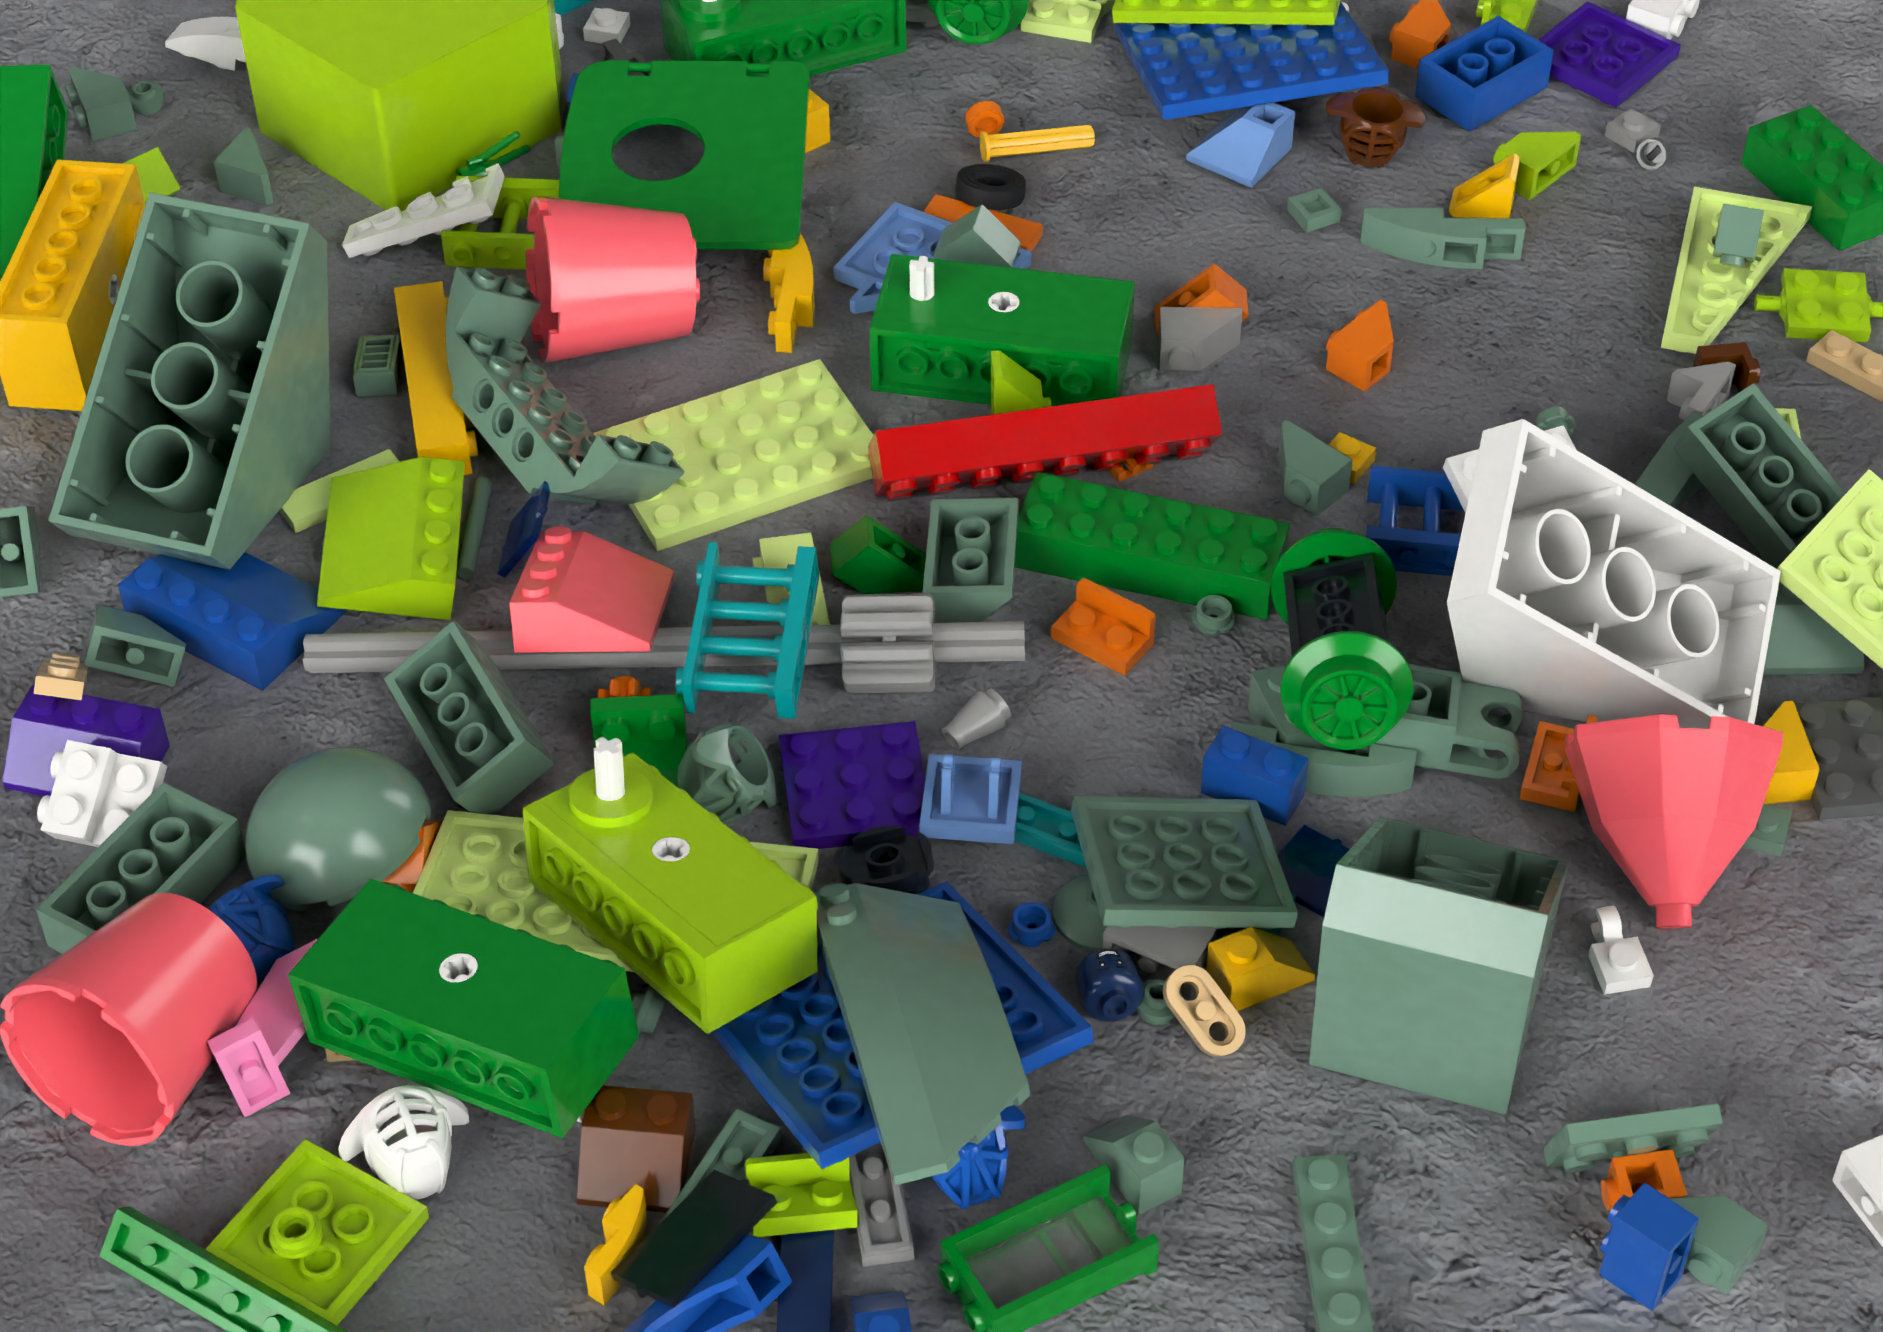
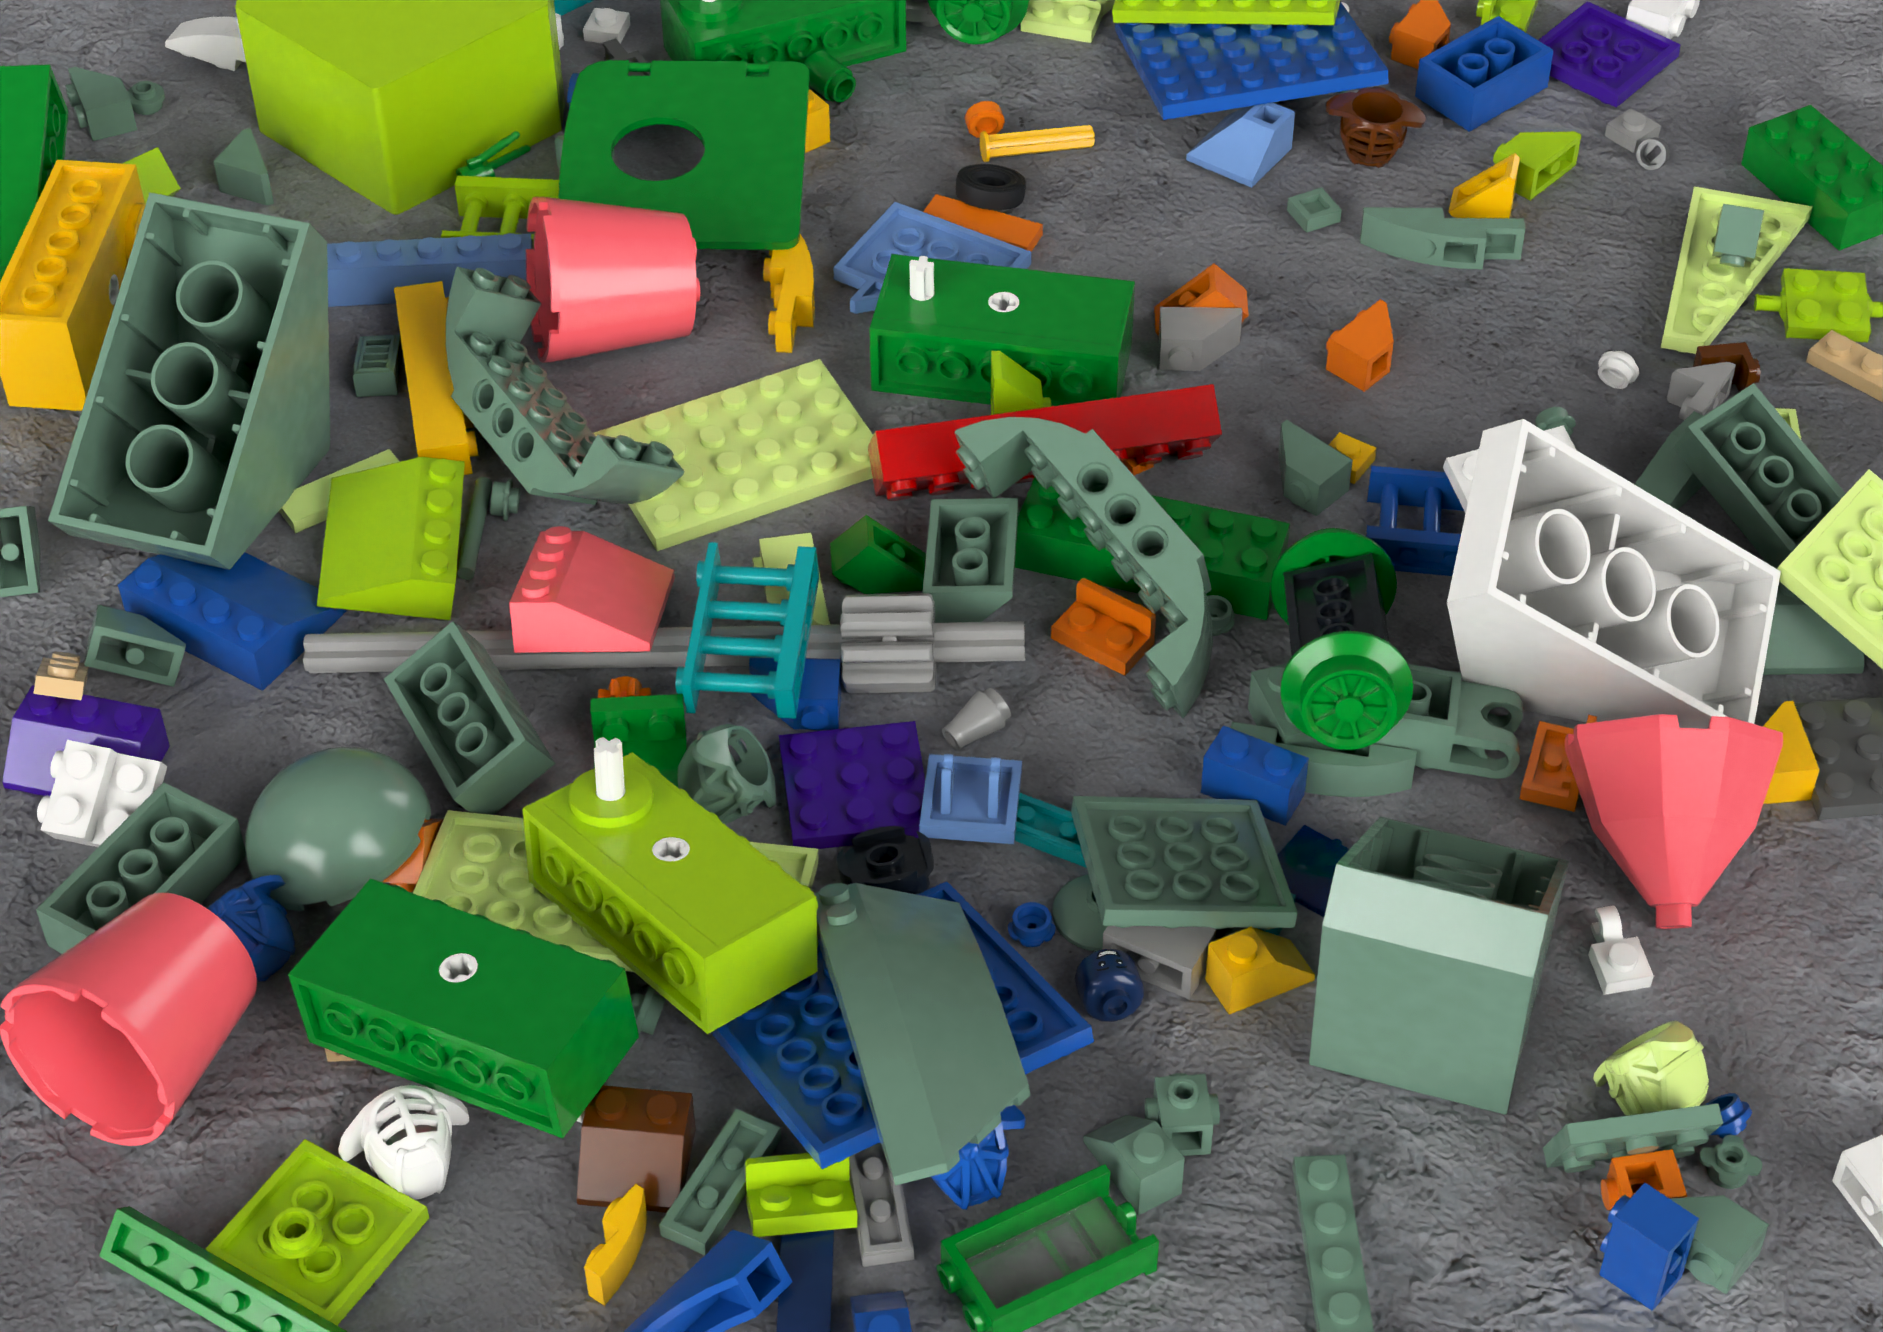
(262, 1039): bright pink piece -> none
(370, 270): none -> medium blue brick
(427, 215): white wing -> none
(504, 499): none -> sand green plate
(524, 529): clear blue piece -> none
(693, 1238): black piece -> none
(819, 693): none -> blue slope
(830, 77): none -> green brick
(979, 240): sand green slope -> none
(1117, 517): none -> sand green slope
(1155, 1010): sand green plate -> none
(1184, 1111): none -> sand green brick
(1206, 1008): tan plate -> none
(1617, 369): none -> white plate
(1656, 1071): none -> yellowish green piece
(1726, 1173): none -> sand green plate
(1733, 1113): none -> blue plate
(1770, 830): sand green plate -> none

